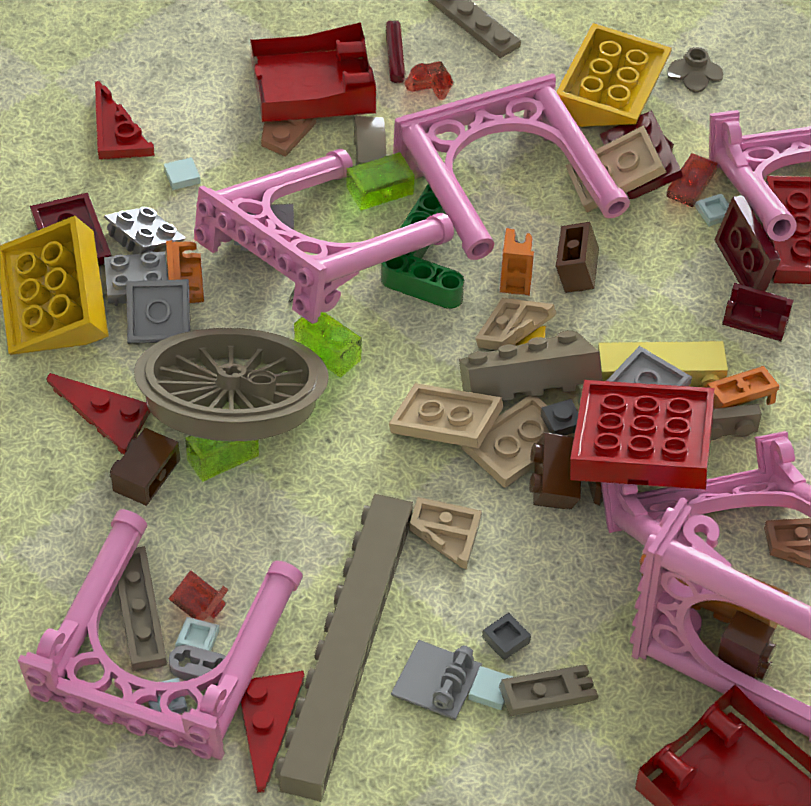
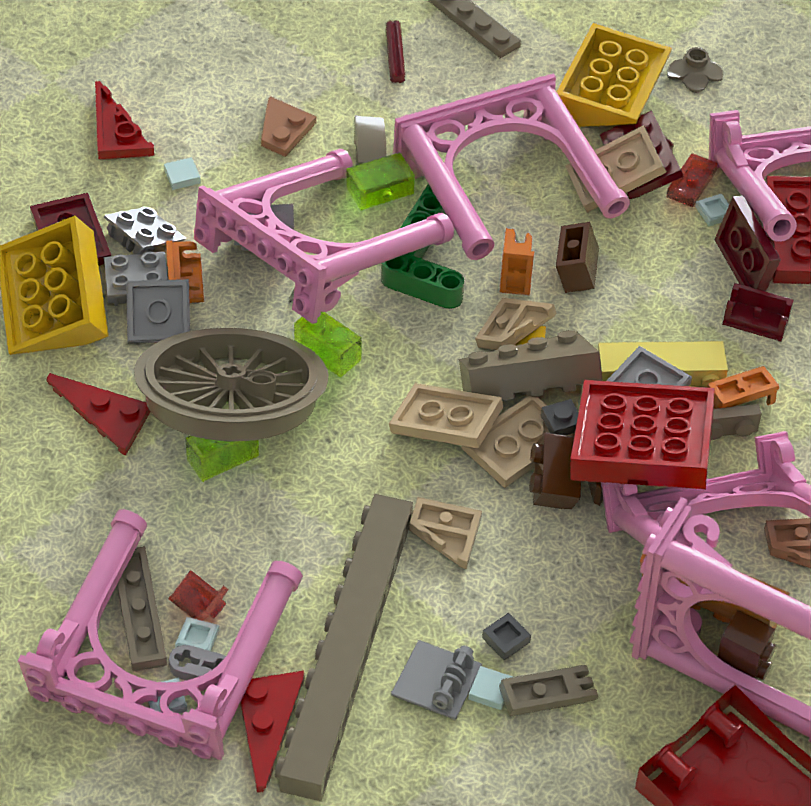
(145, 466): reddish brown brick -> none
(317, 83): red piece -> none
(429, 76): clear red bracket -> none

